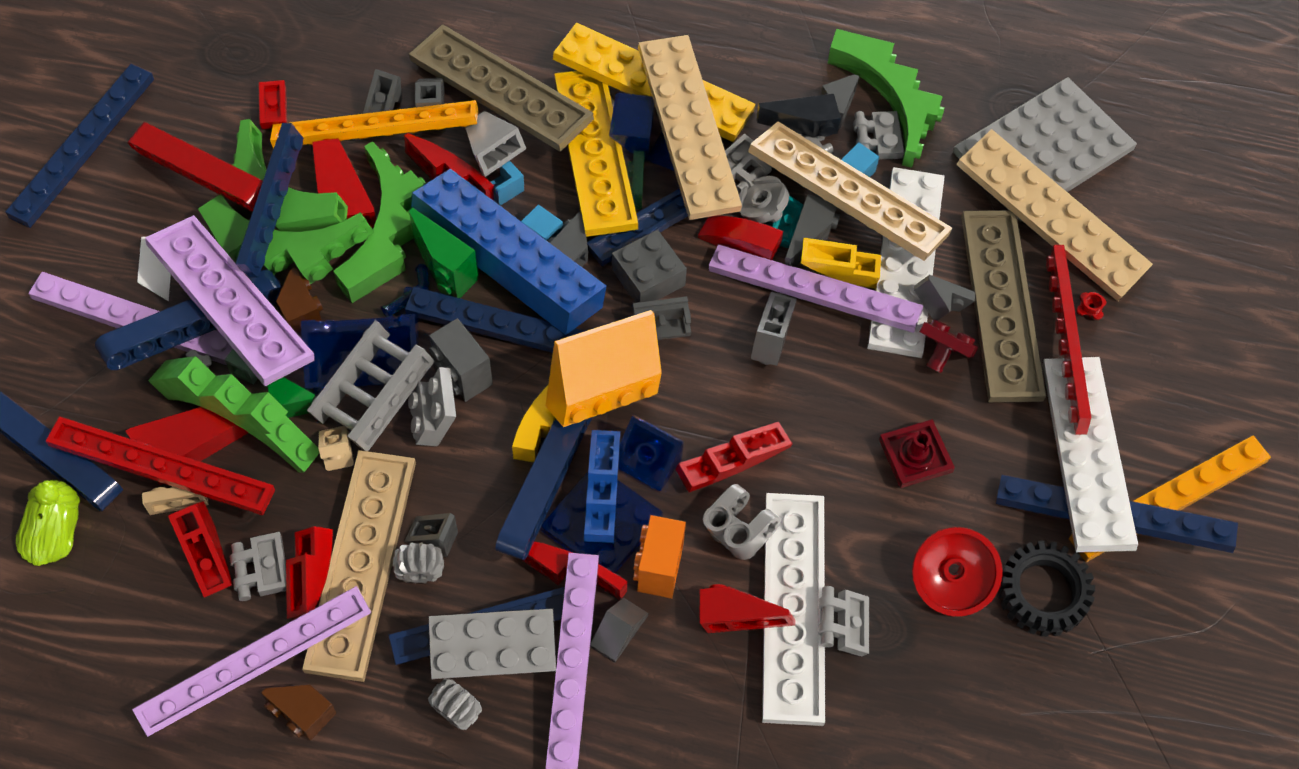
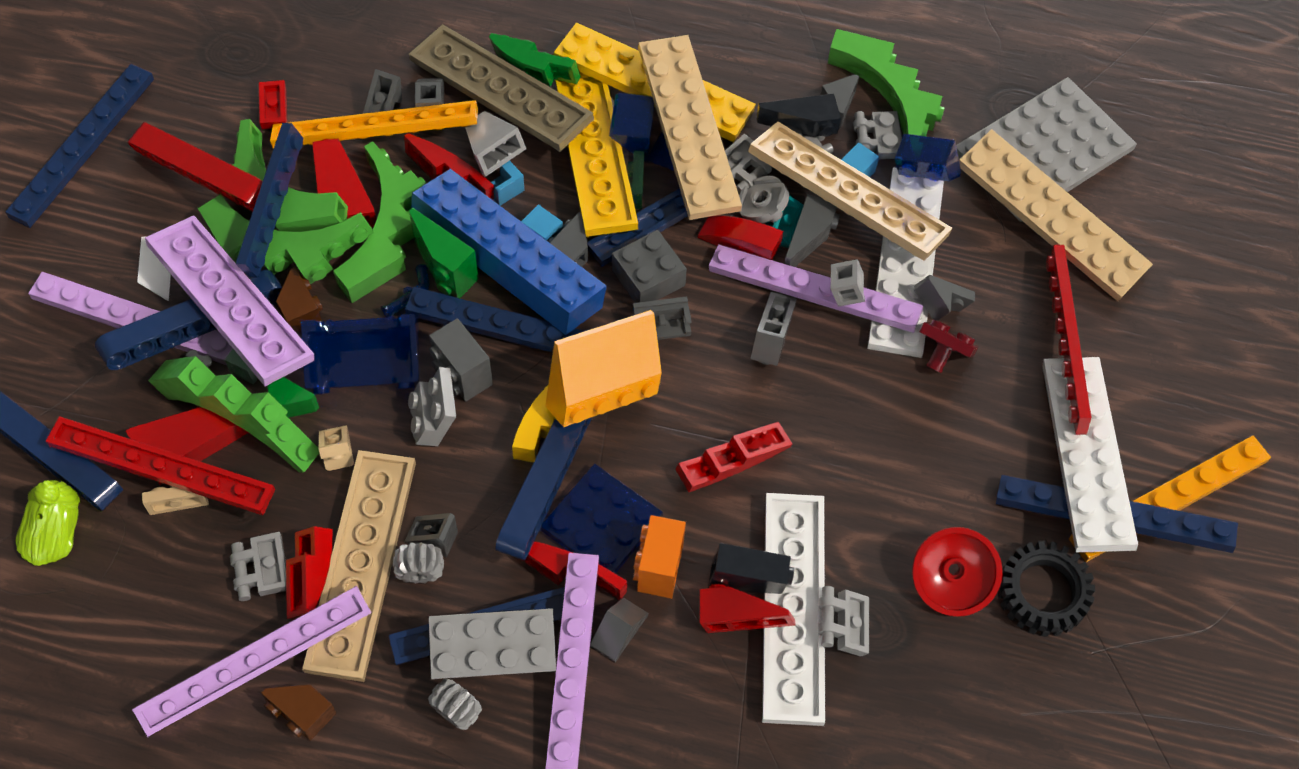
(202, 547): red slope -> none
(389, 400): light grey fence -> none
(539, 65): none -> green slope
(602, 486): blue slope -> none
(649, 453): clear blue slope -> none
(726, 509): light grey piece -> none
(750, 569): none -> black slope
(841, 262): yellow slope -> none
(847, 282): none -> light grey brick
(916, 453): dark red plate -> none
(928, 158): none -> clear blue slope
(1002, 307): dark tan plate -> none
(1096, 301): red plate -> none

